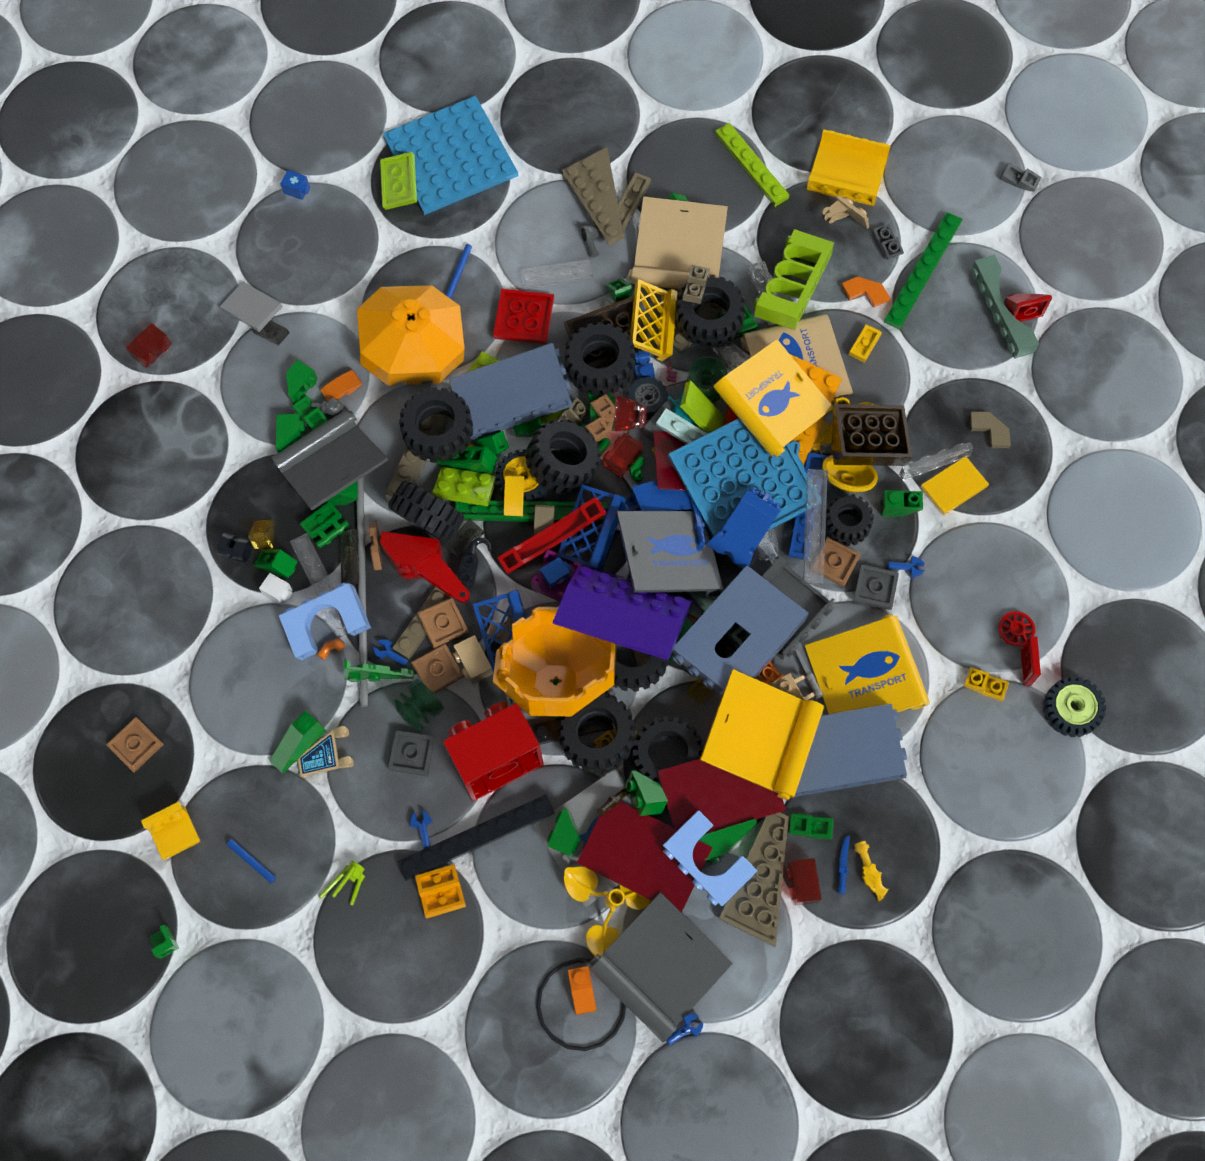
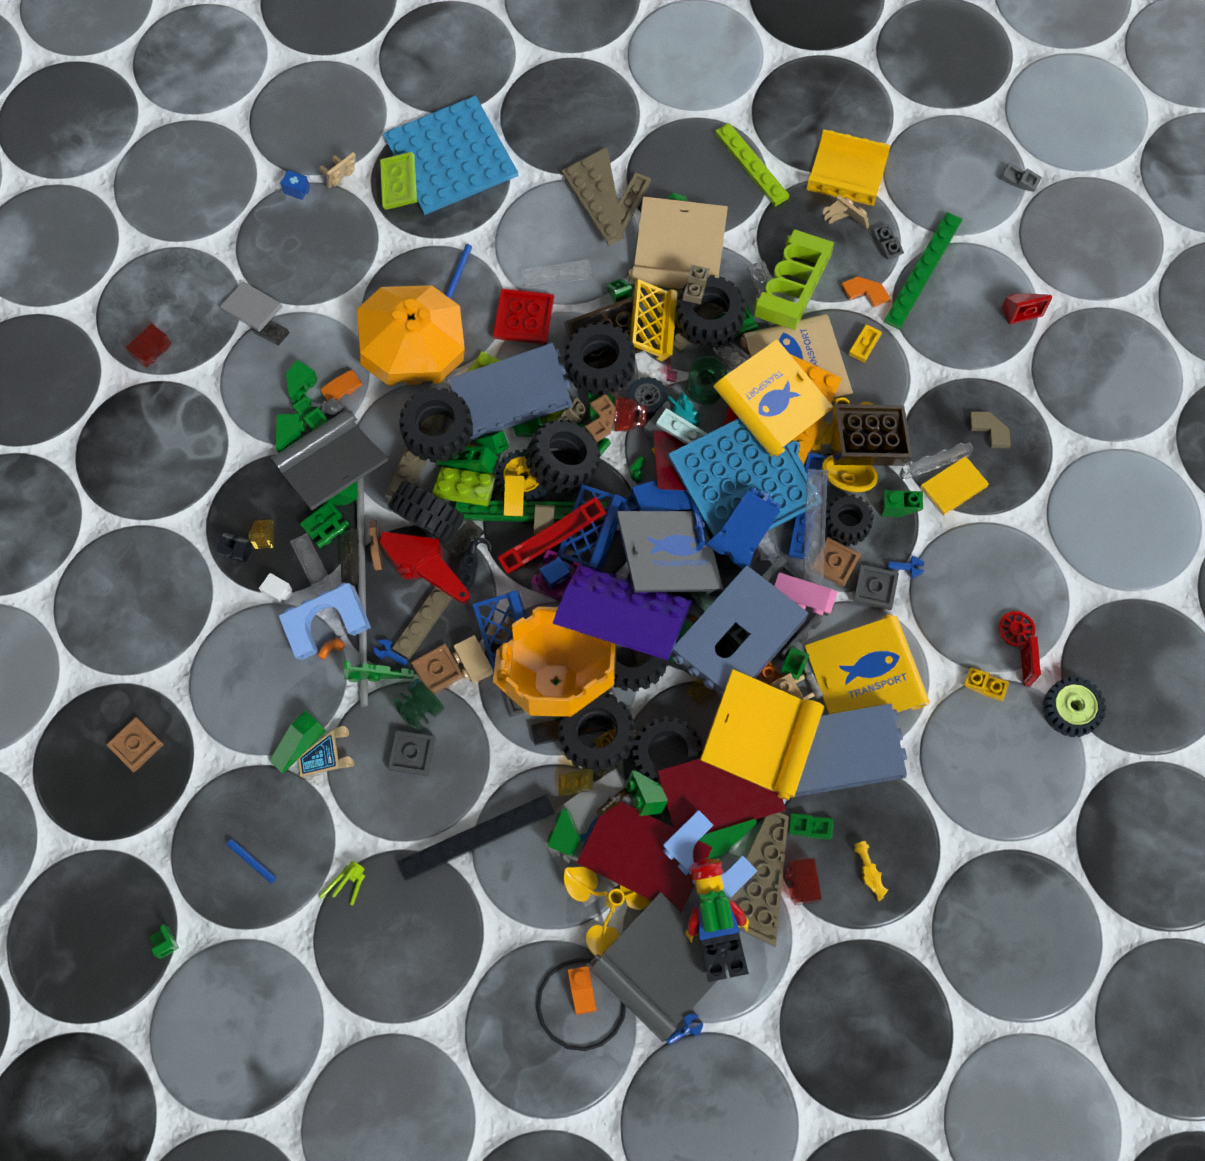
(171, 830): yellow bracket -> none
(276, 562): green slope -> none
(342, 169): none -> tan plate
(422, 828): blue bar -> none
(440, 891): light orange slope -> none
(442, 622): medium nougat tile -> none
(493, 749): red brick -> none
(575, 782): none -> clear yellow plate
(589, 234): dark grey bar -> none
(622, 455): clear red brick -> none
(643, 369): blue plate -> none
(701, 409): lime tile -> none
(716, 922): none -> piece
(795, 663): none -> green panel
(807, 593): none -> bright pink brick
(842, 869): blue piece -> none
(1019, 337): sand green arch -> none

